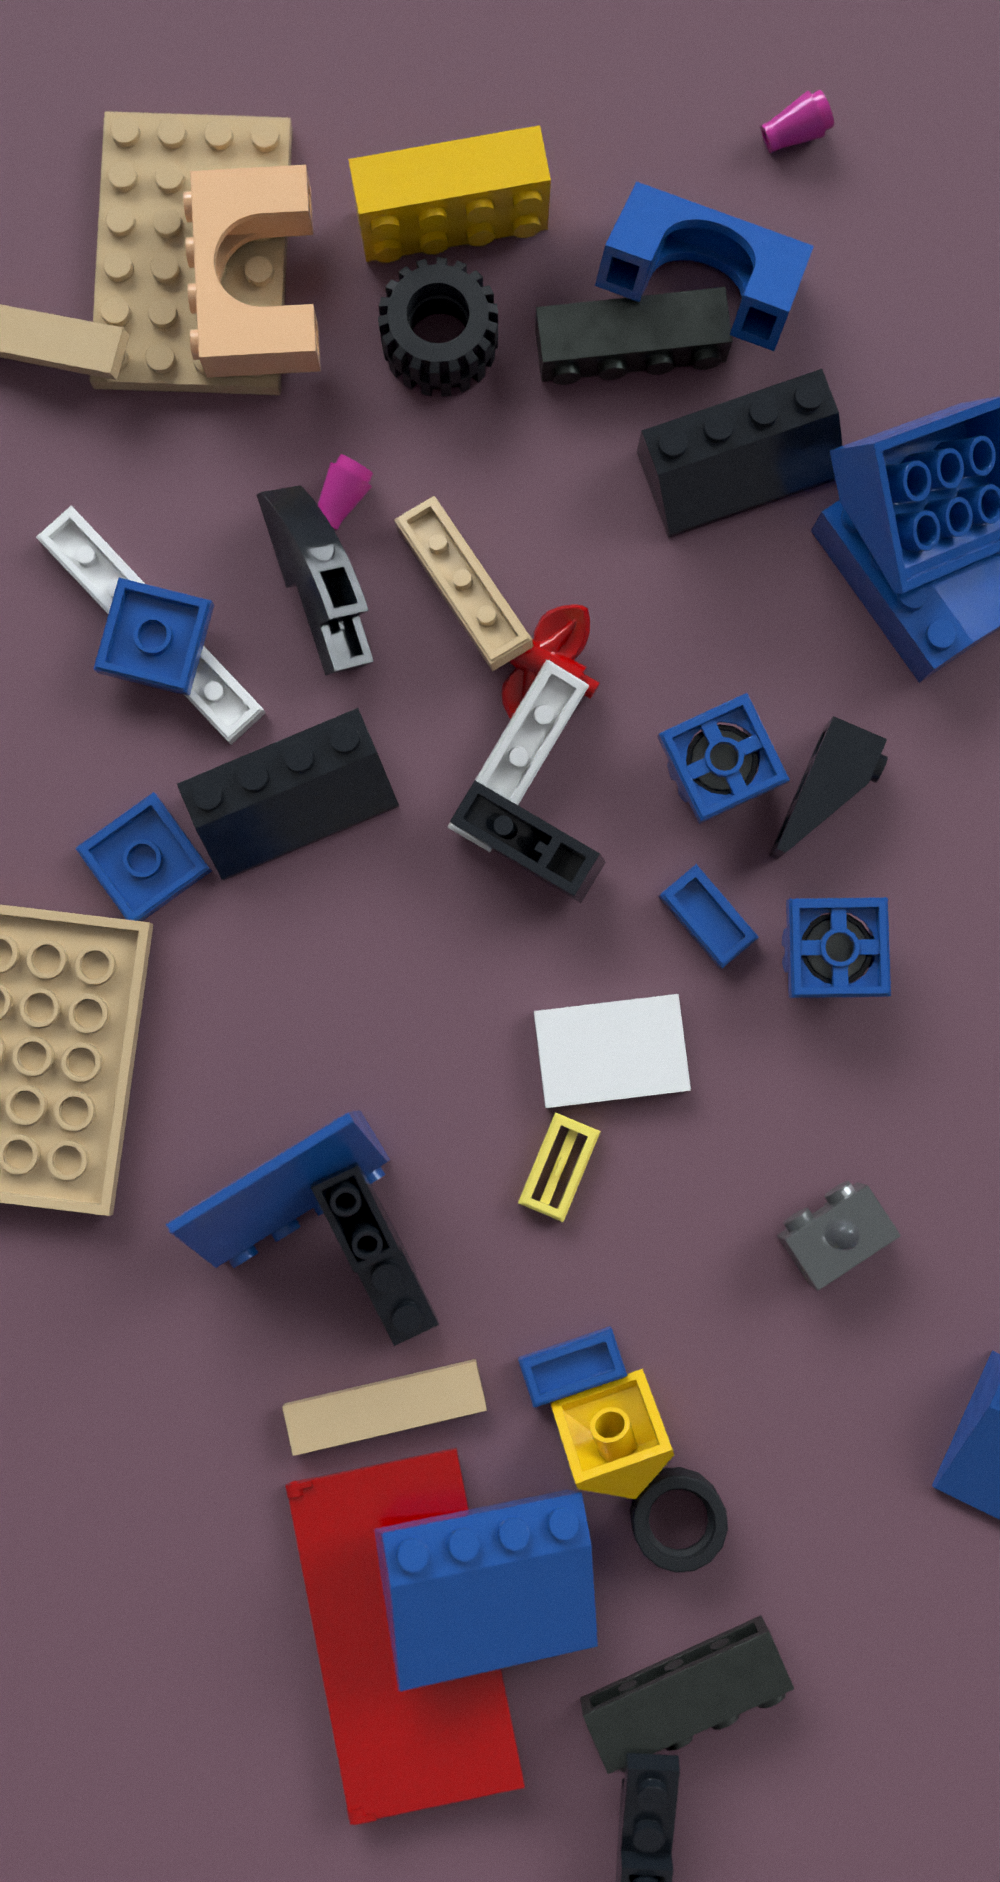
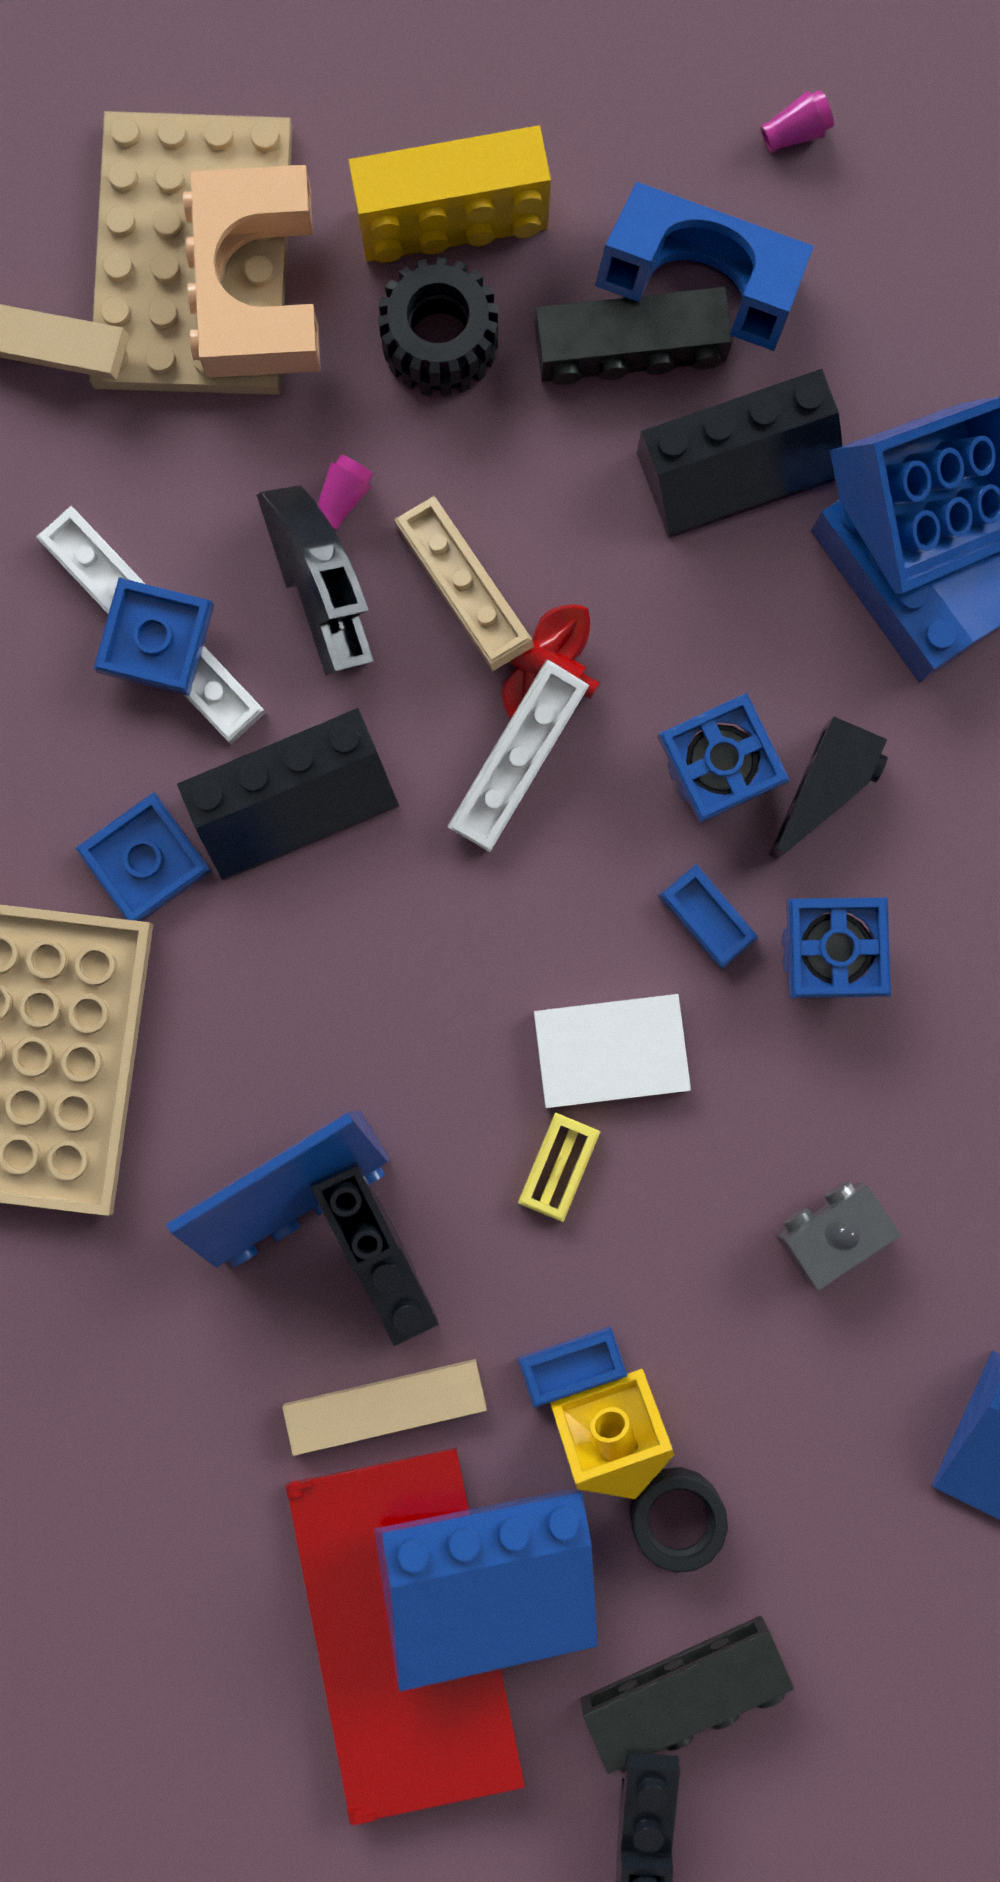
(528, 841): black slope -> none

